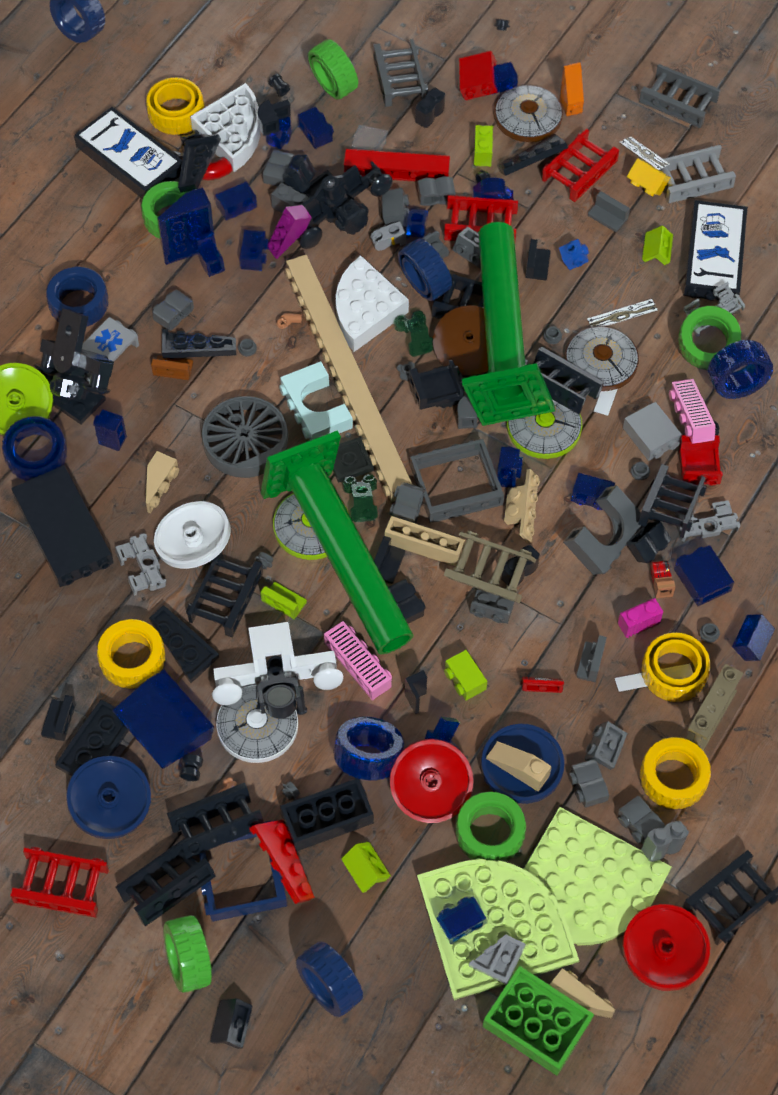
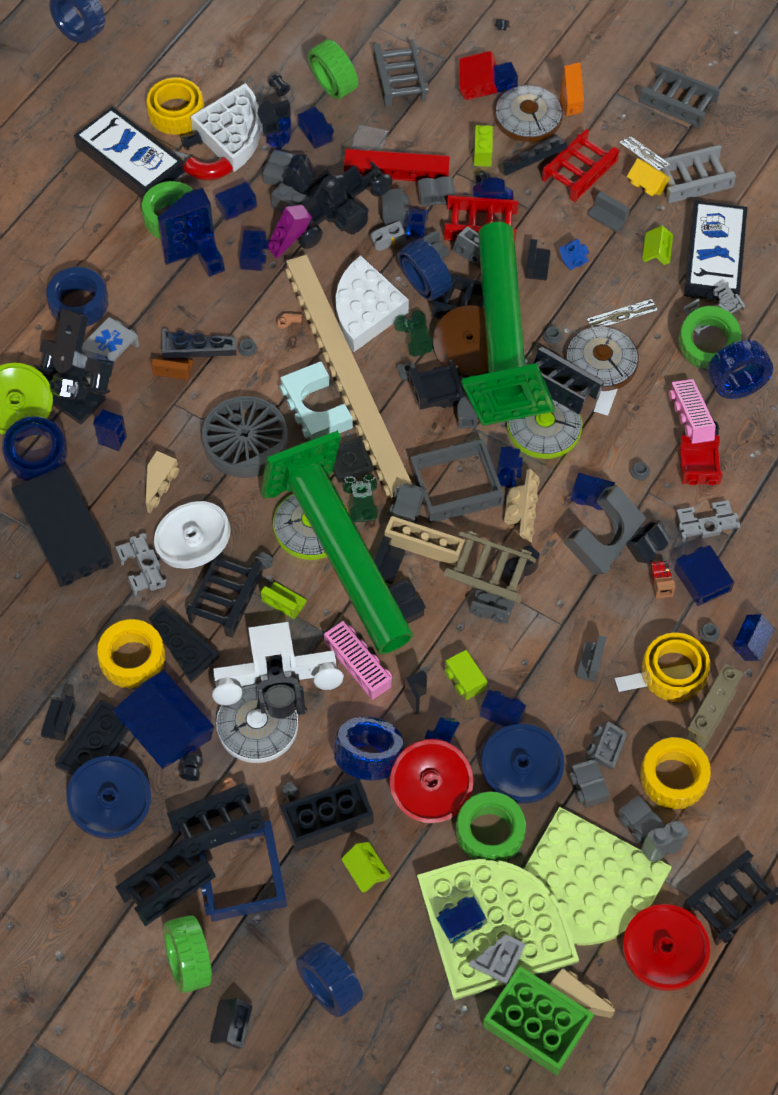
(65, 902): red fence -> none
(172, 310): dark grey brick -> none
(196, 160): black wing -> none
(279, 846): red wing -> none
(430, 107): black brick -> none
(502, 709): none -> clear blue brick
(520, 764): tan slope -> none
(542, 685): red slope -> none
(640, 617): dark pink brick -> none
(652, 431): light grey brick -> none
(658, 489): black fence -> none

